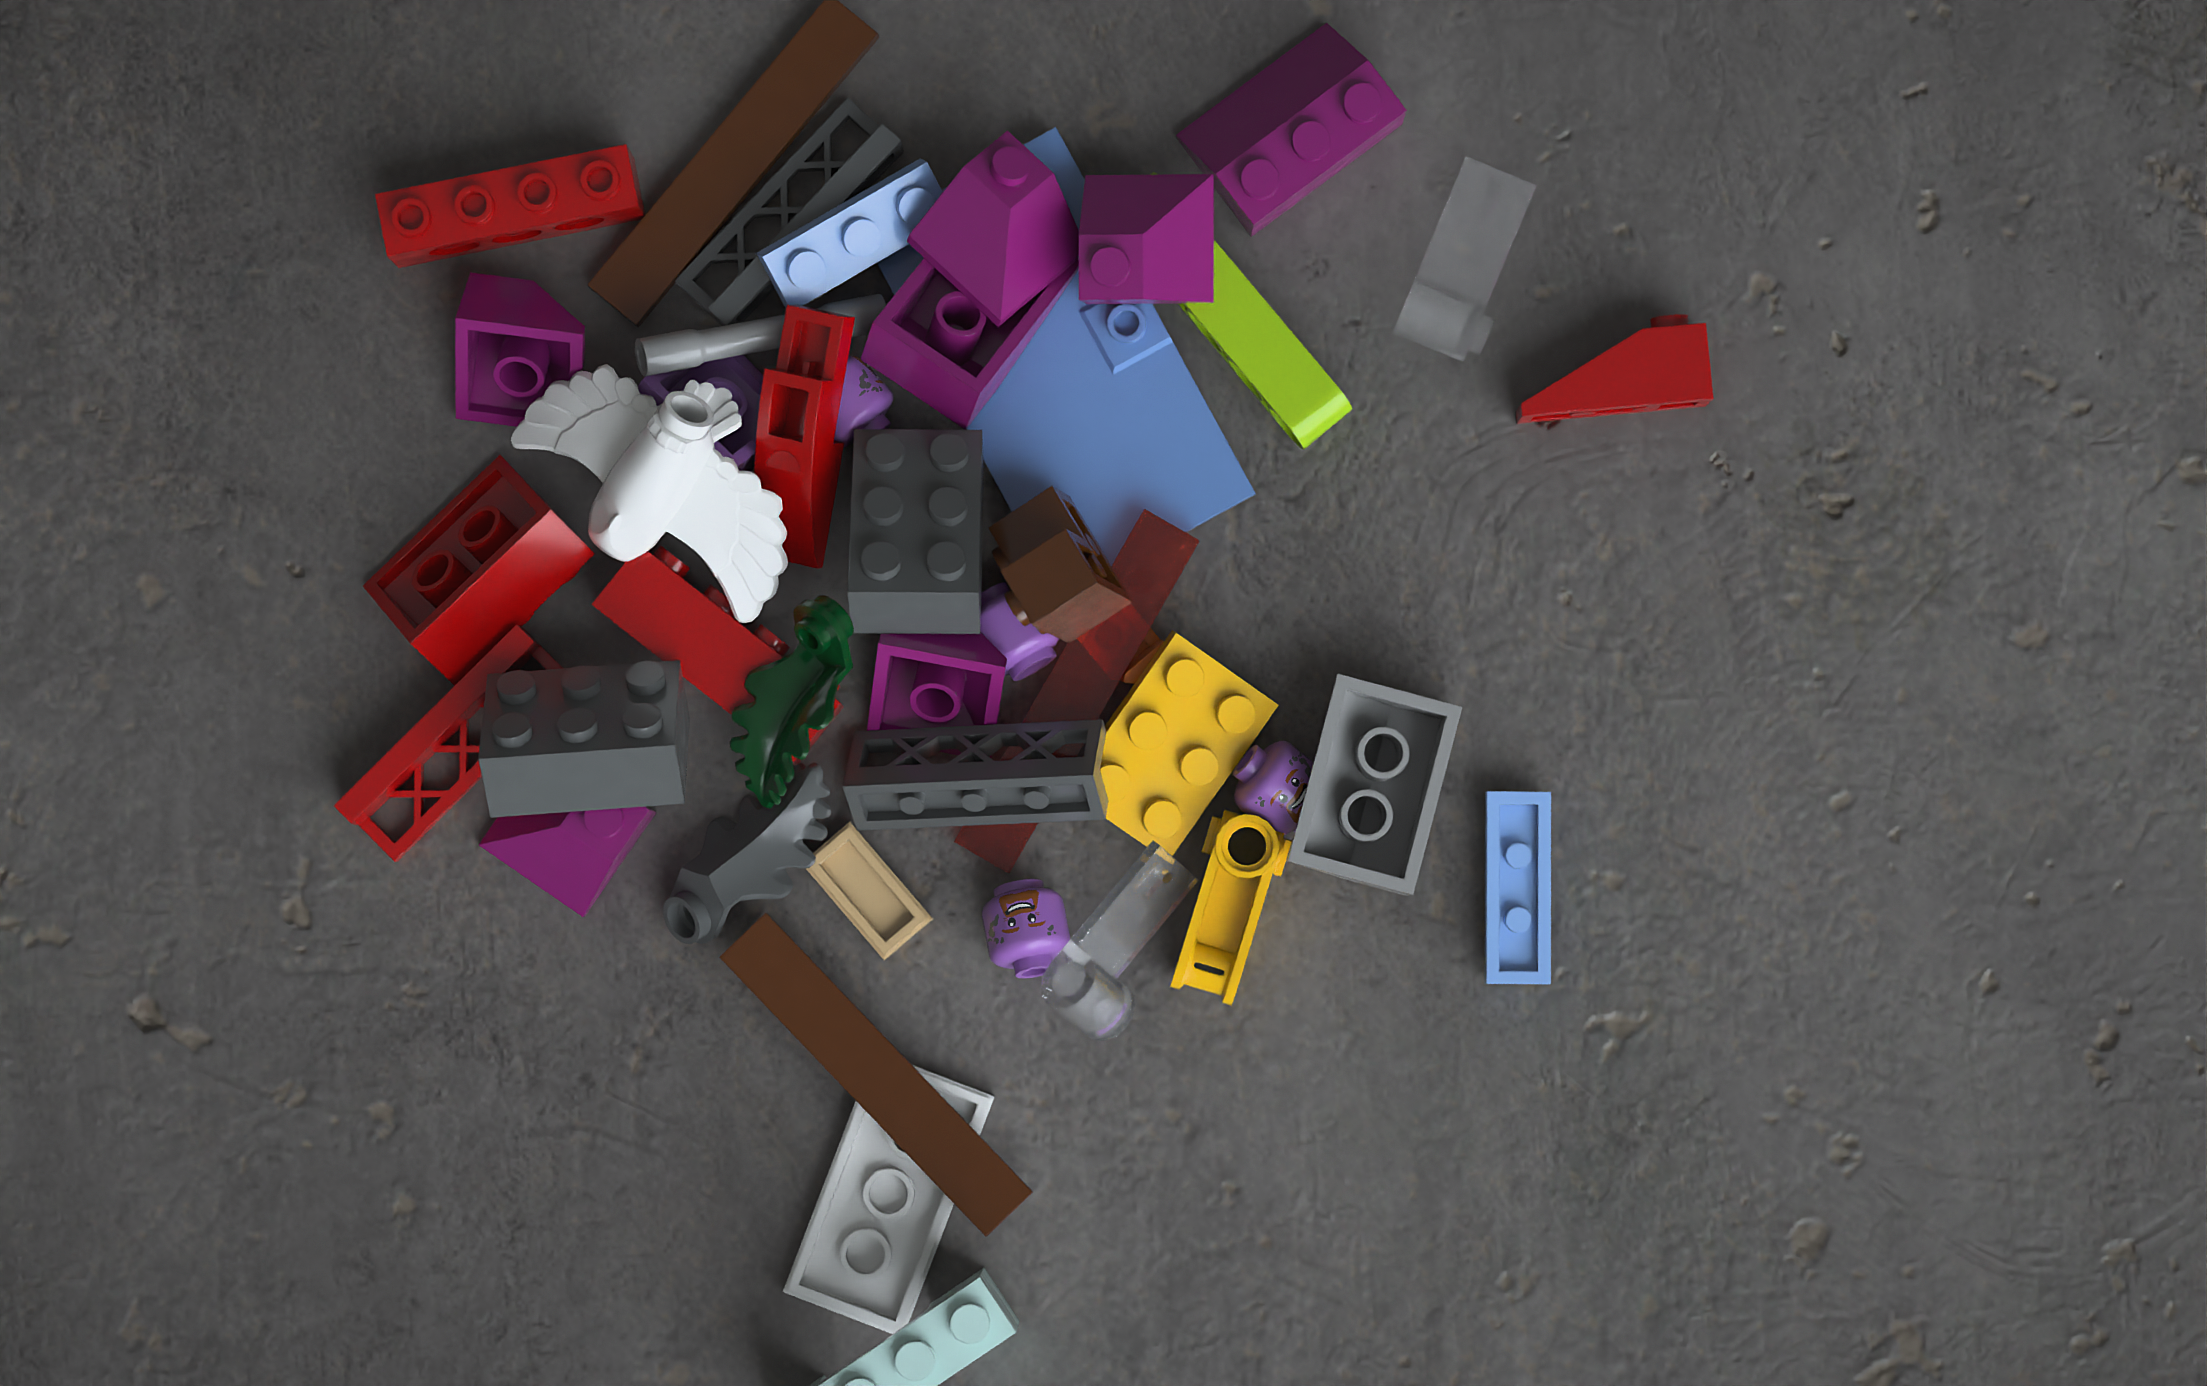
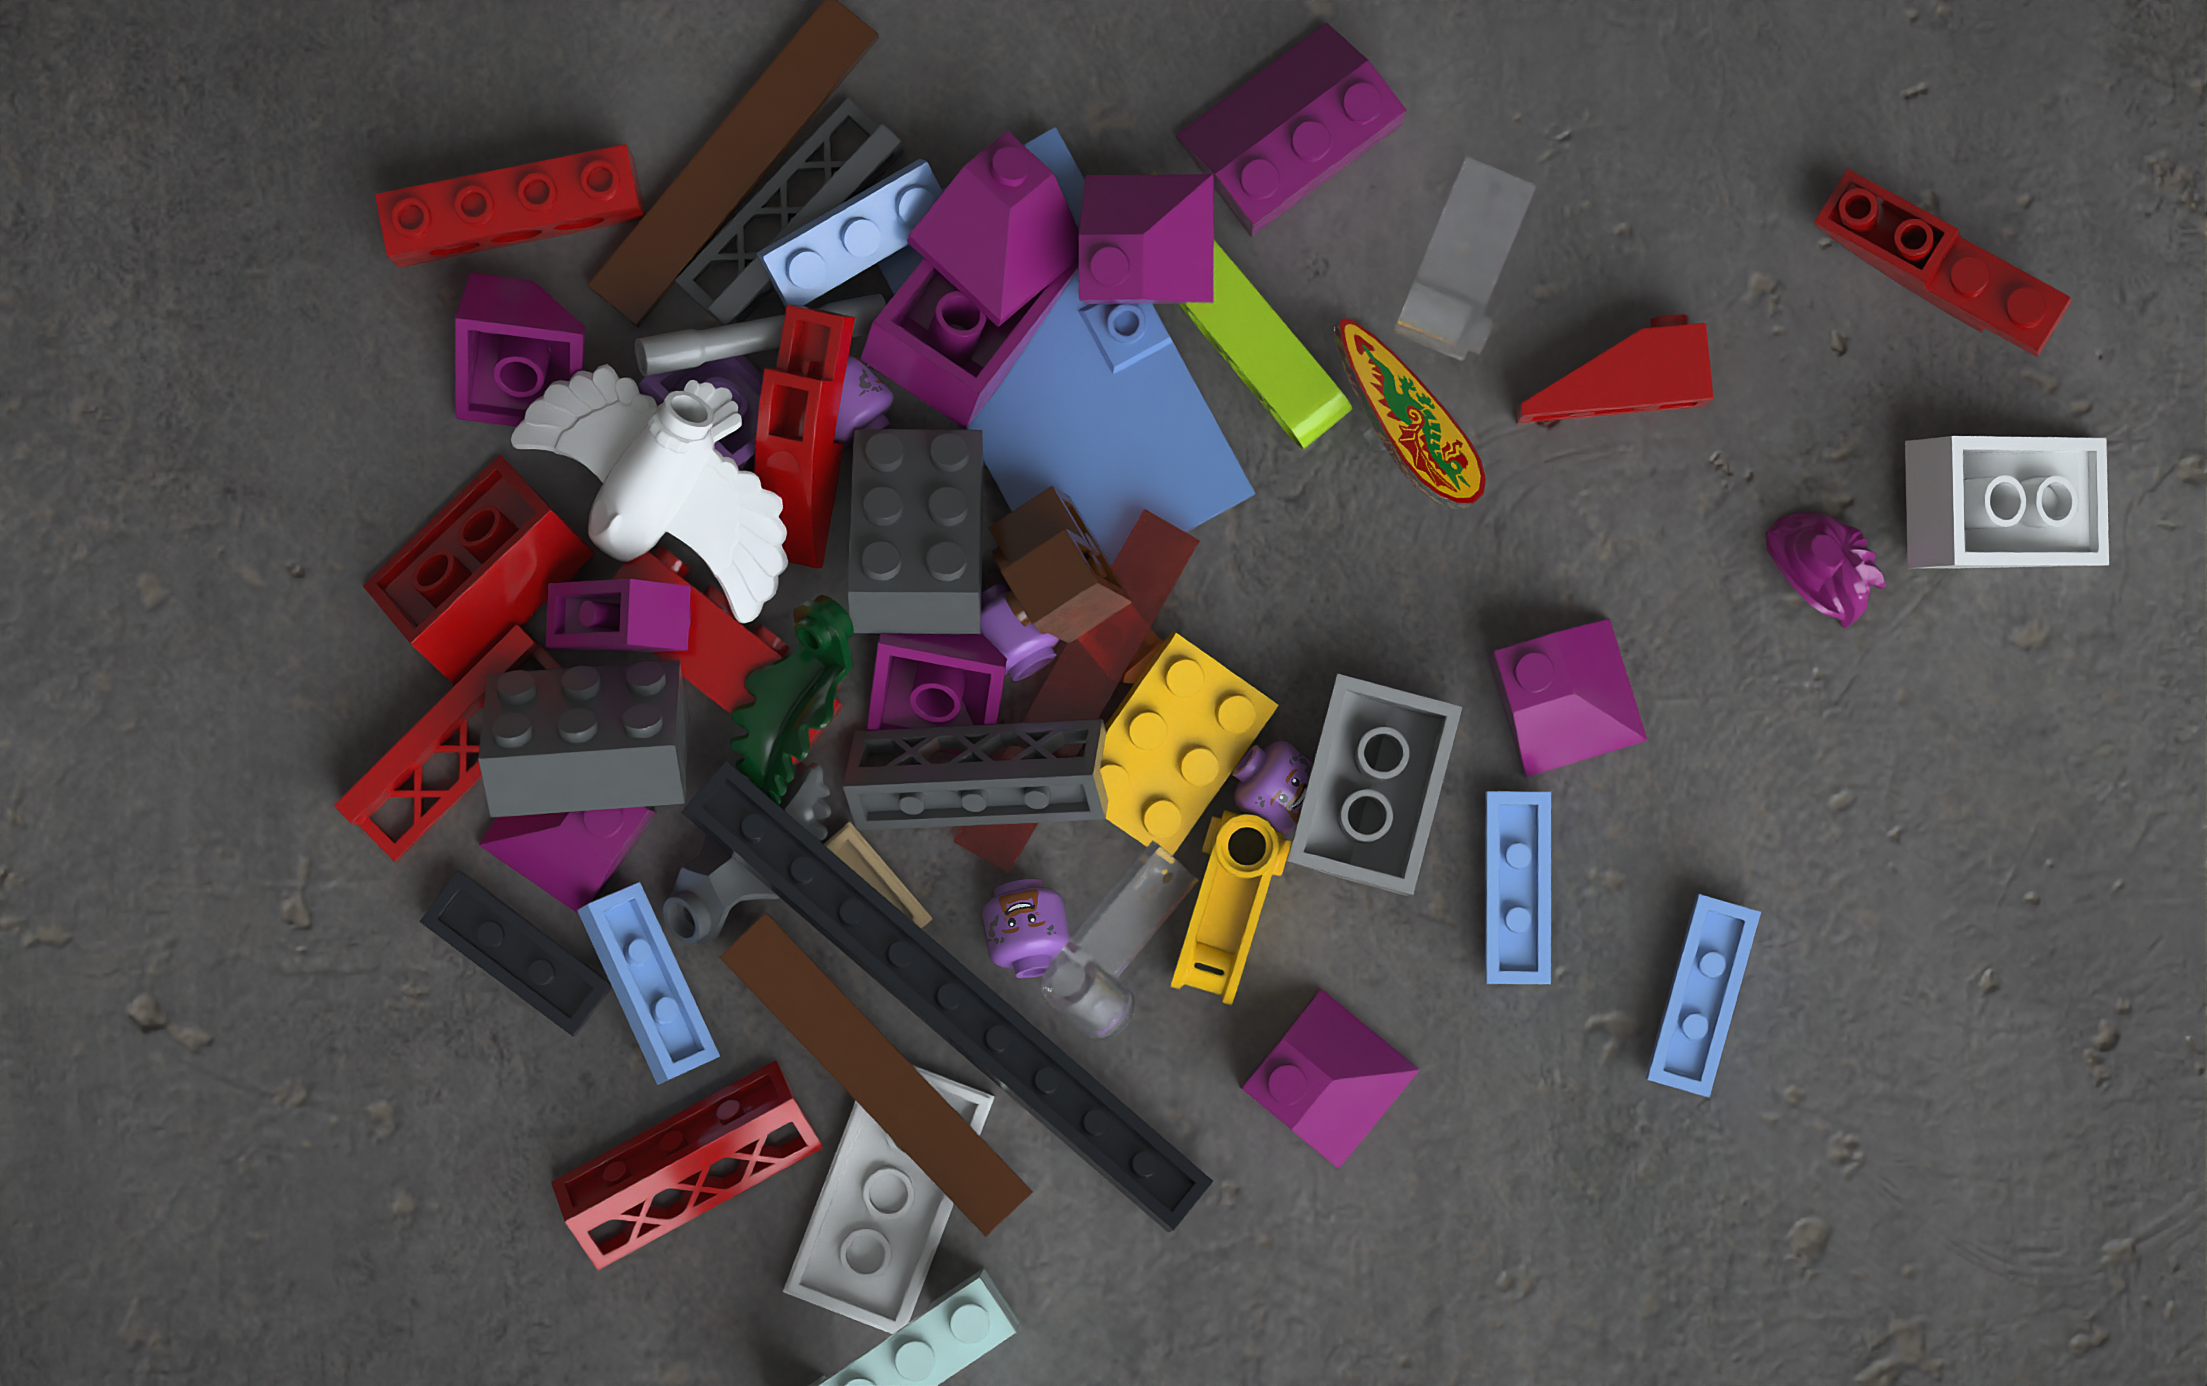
(516, 953): none -> black plate
(618, 616): none -> magenta slope
(648, 983): none -> light blue plate
(679, 1157): none -> red fence
(947, 996): none -> black plate
(1329, 1078): none -> magenta slope
(1409, 421): none -> shield
(1566, 697): none -> magenta slope
(1702, 995): none -> light blue plate
(1825, 563): none -> magenta hat
(1941, 265): none -> red slope
(2006, 502): none -> white slope

